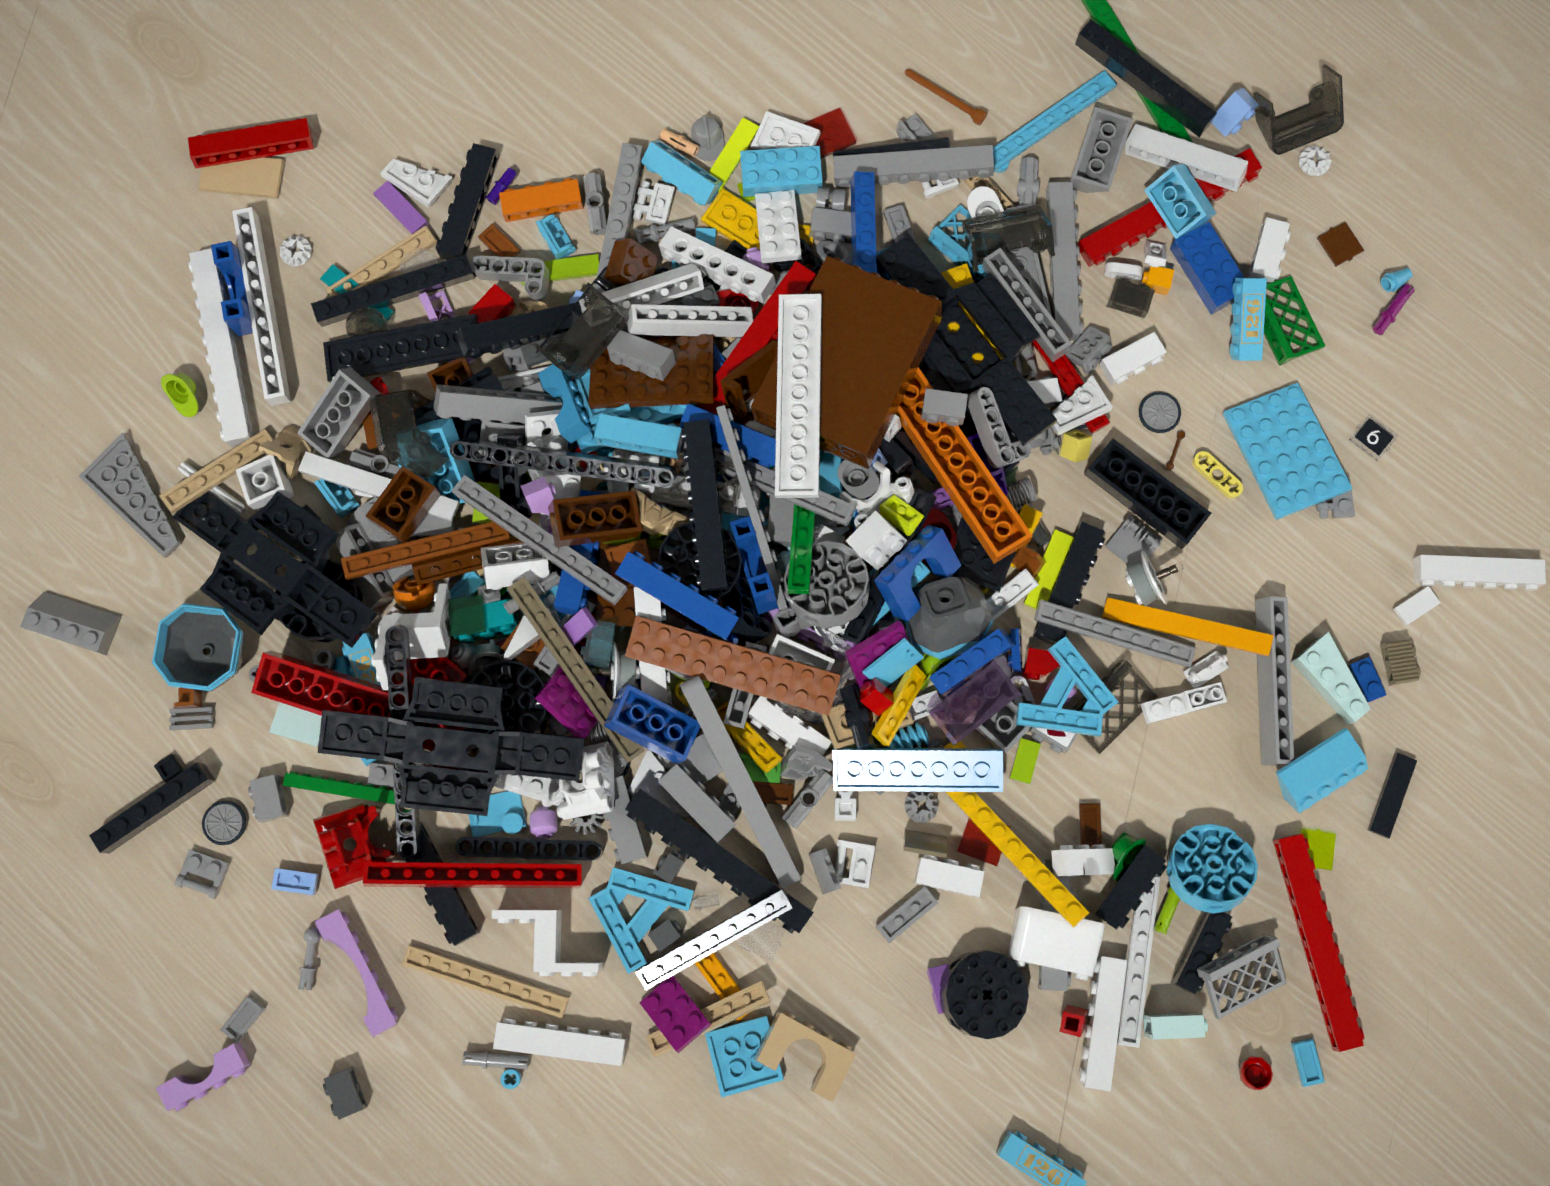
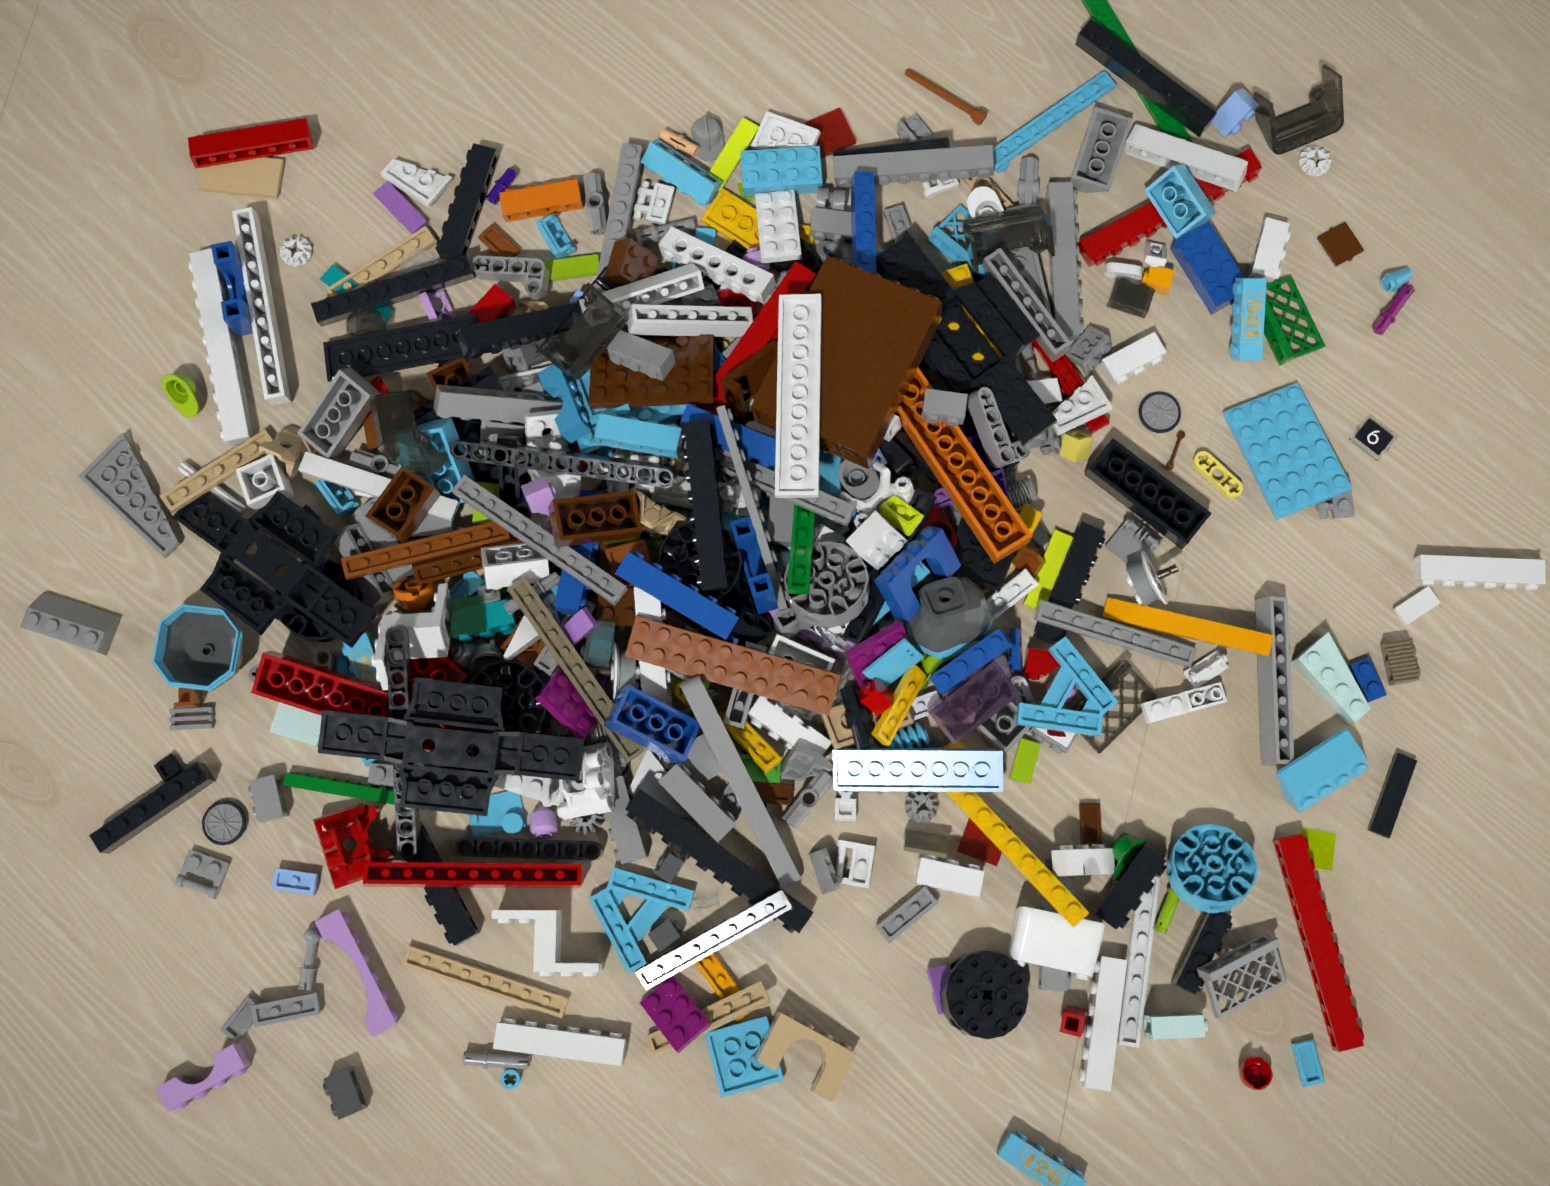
(285, 1009): none -> light grey plate

